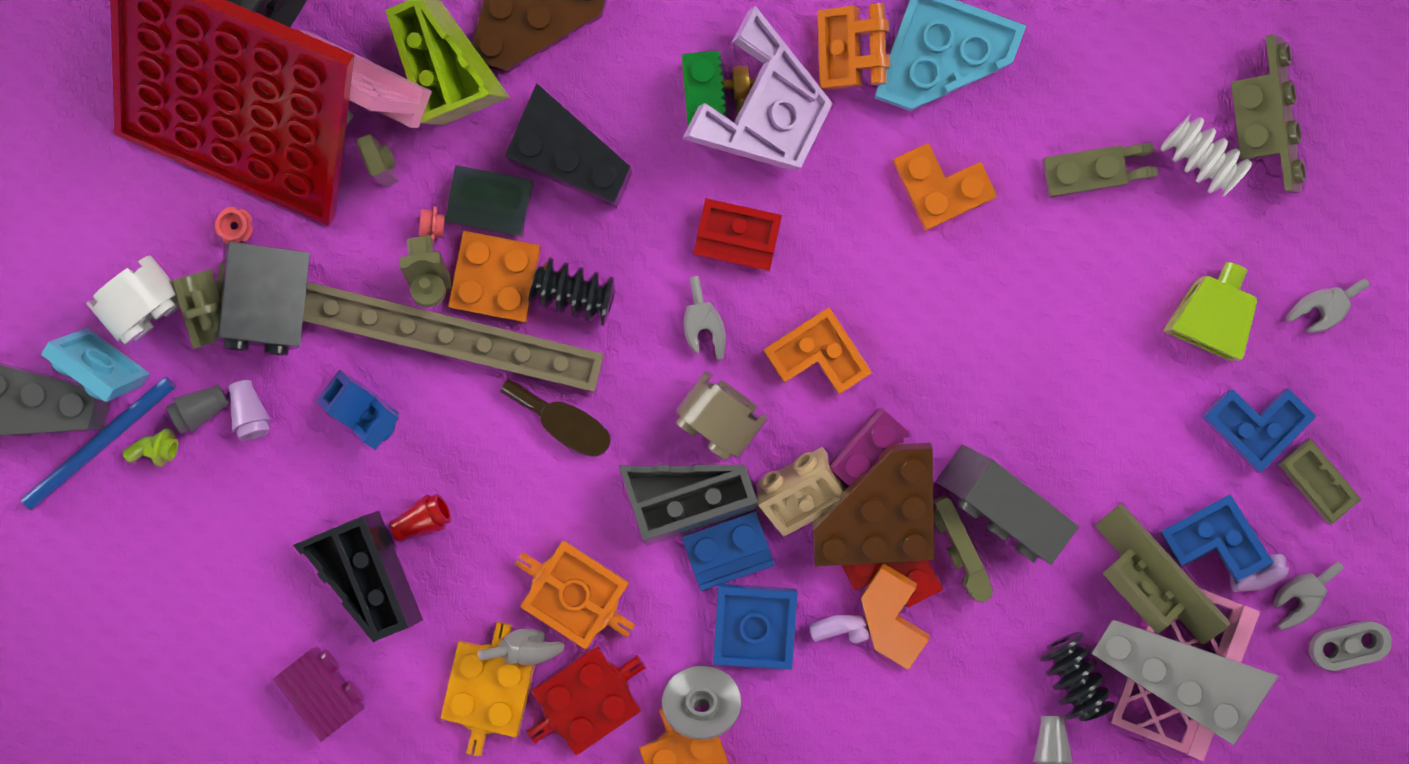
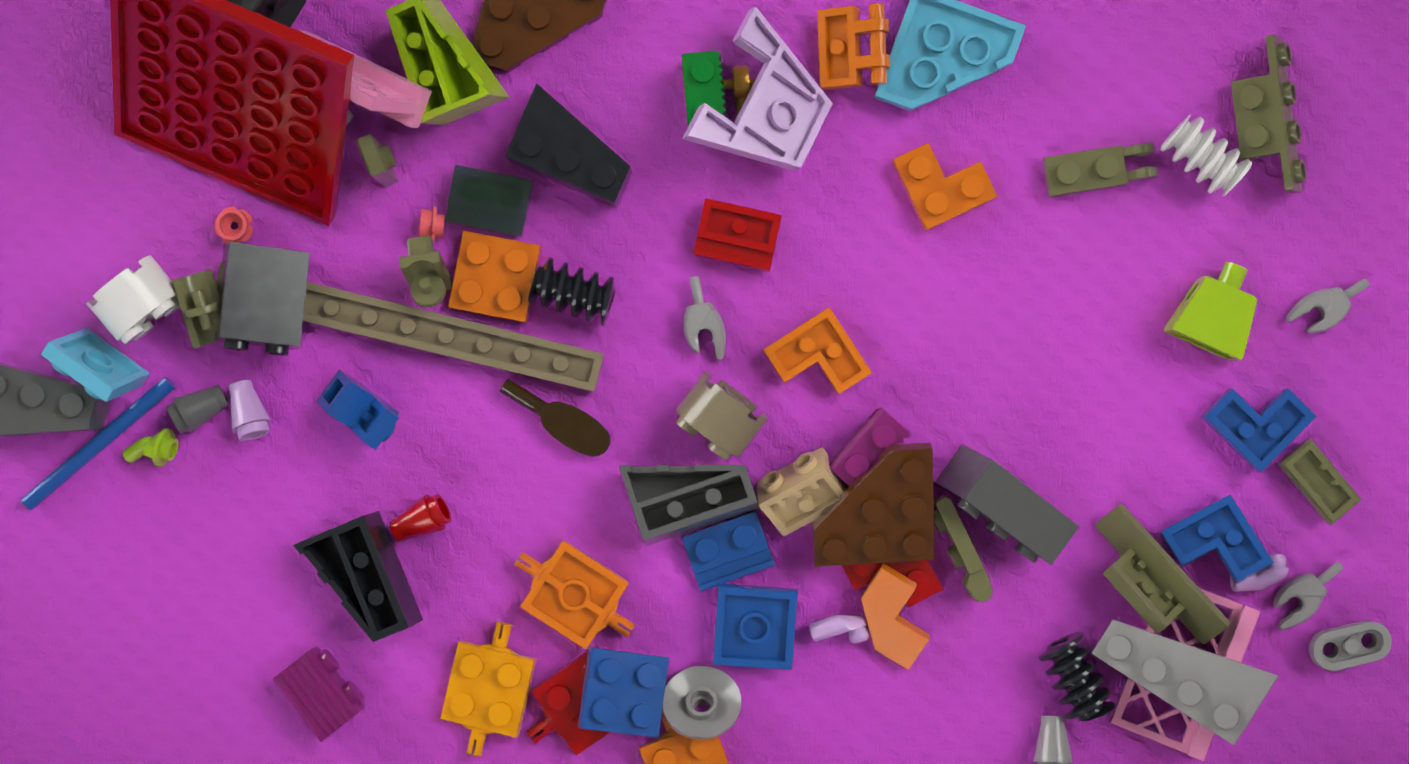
(524, 647): light grey hand -> none
(623, 692): none -> blue plate

